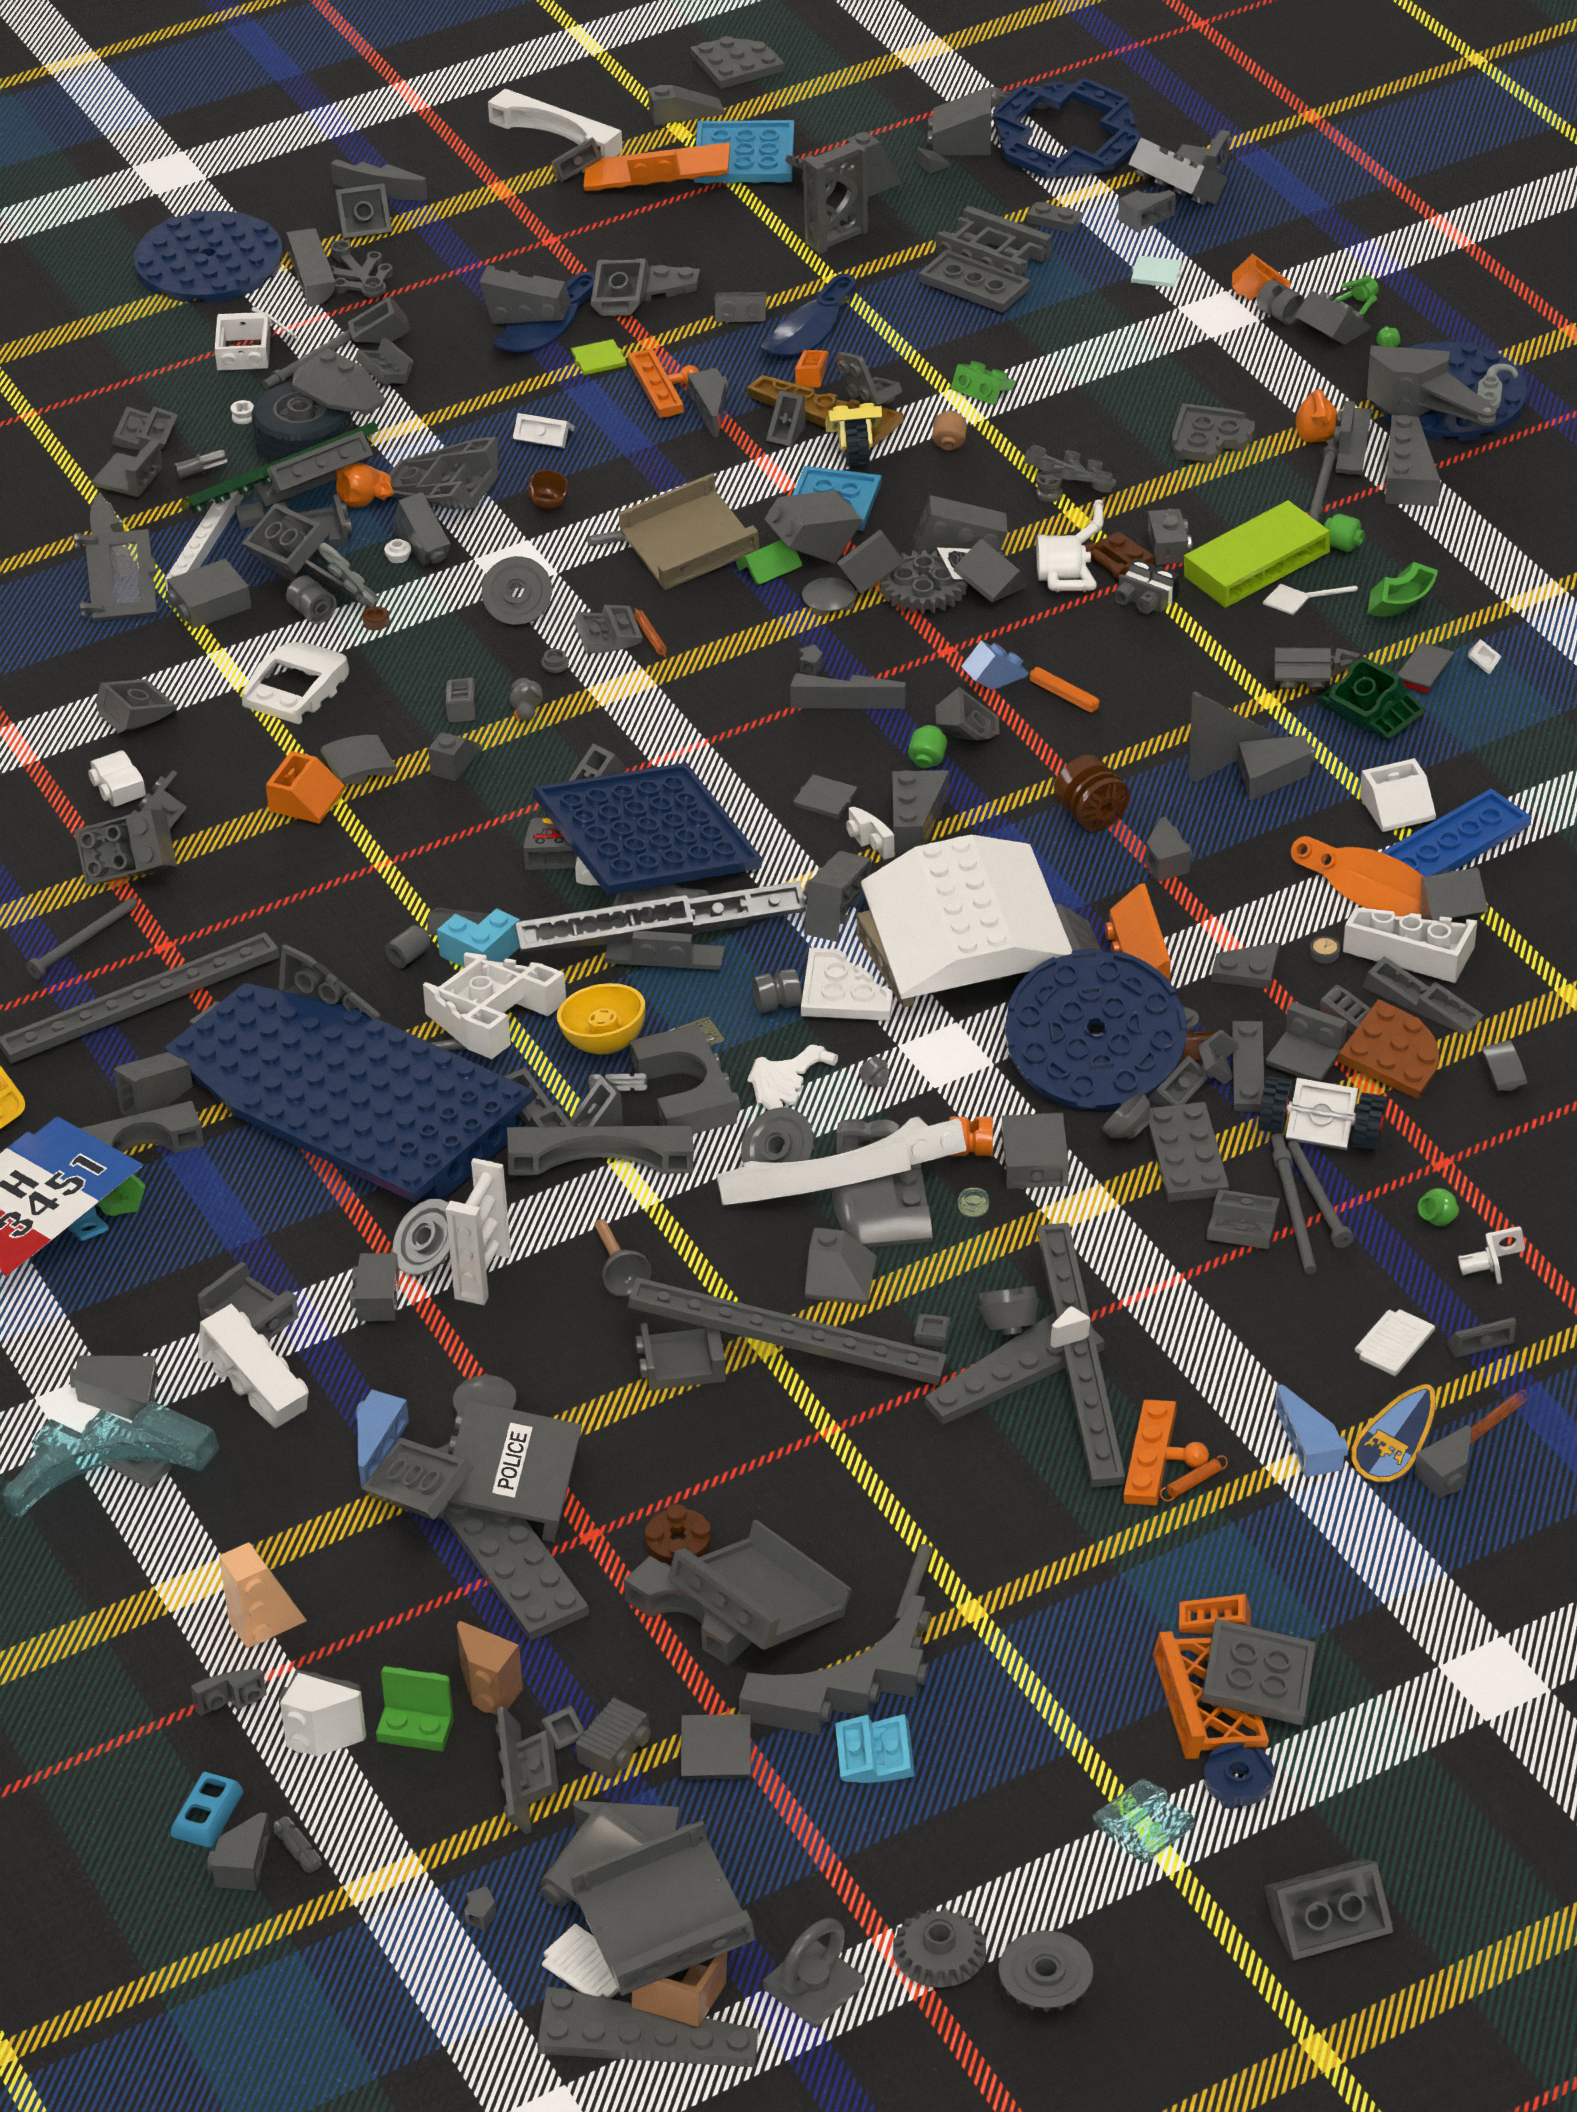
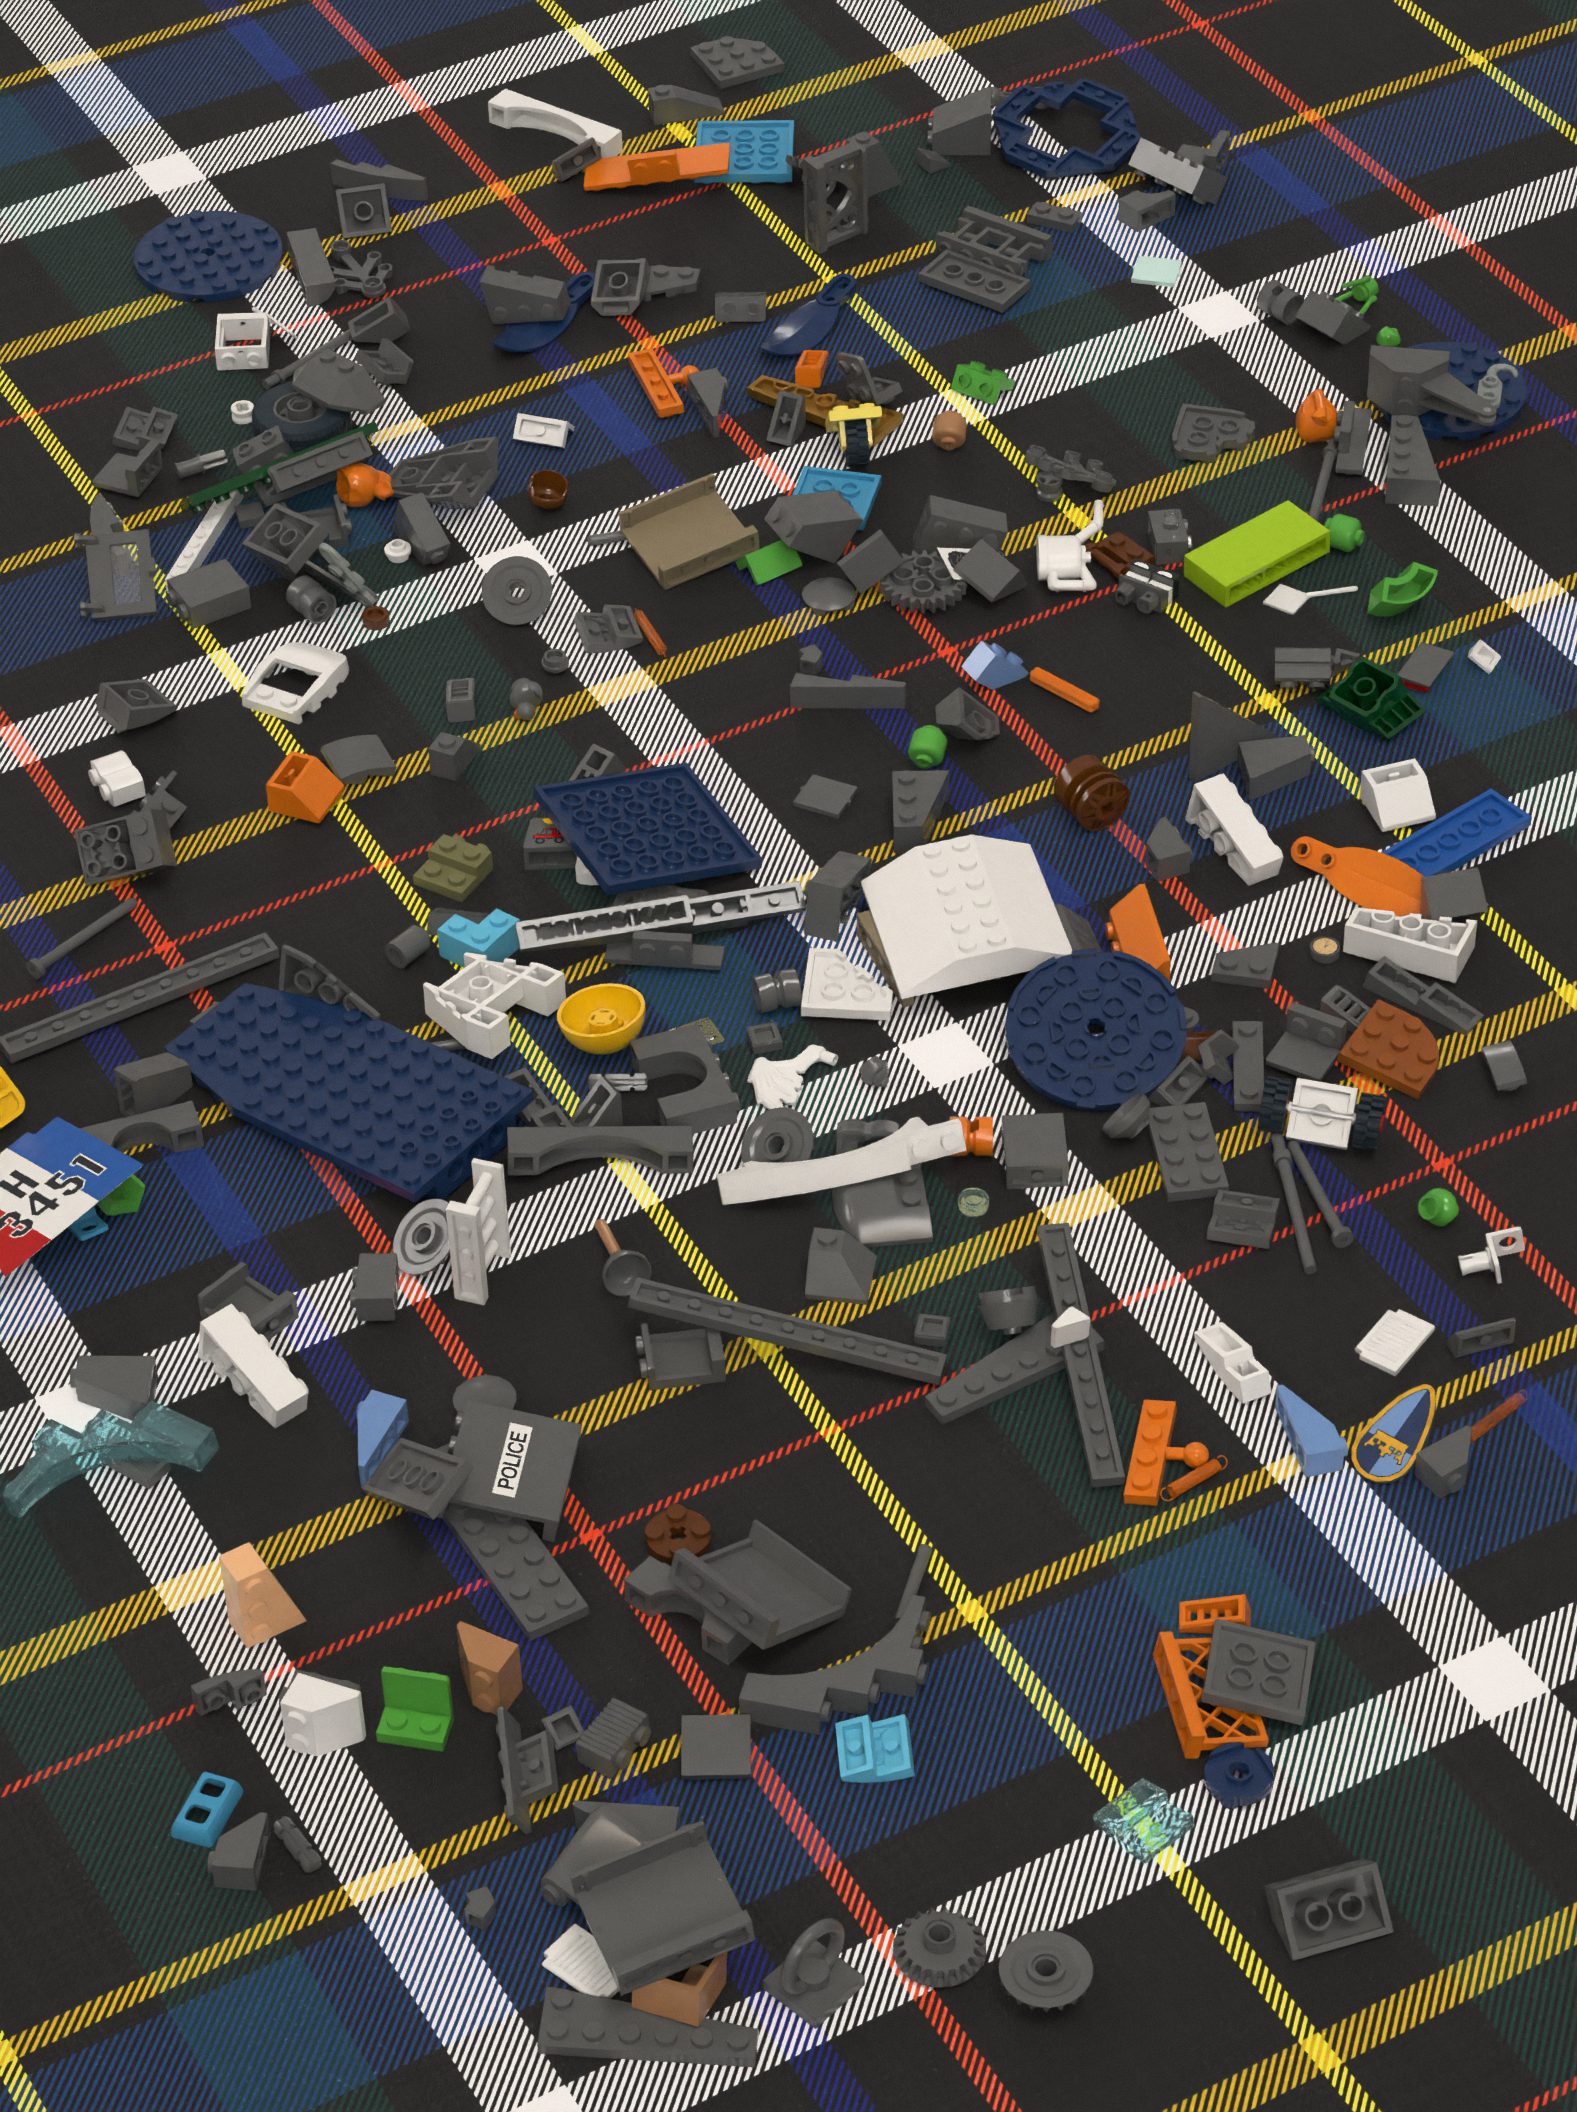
(261, 450): none -> dark grey bracket
(454, 867): none -> olive plate
(598, 357): lime piece -> none
(764, 1038): none -> dark grey tile
(870, 831): white slope -> none
(1233, 829): none -> white wedge
(1234, 1362): none -> white slope
(1253, 275): orange arch -> none

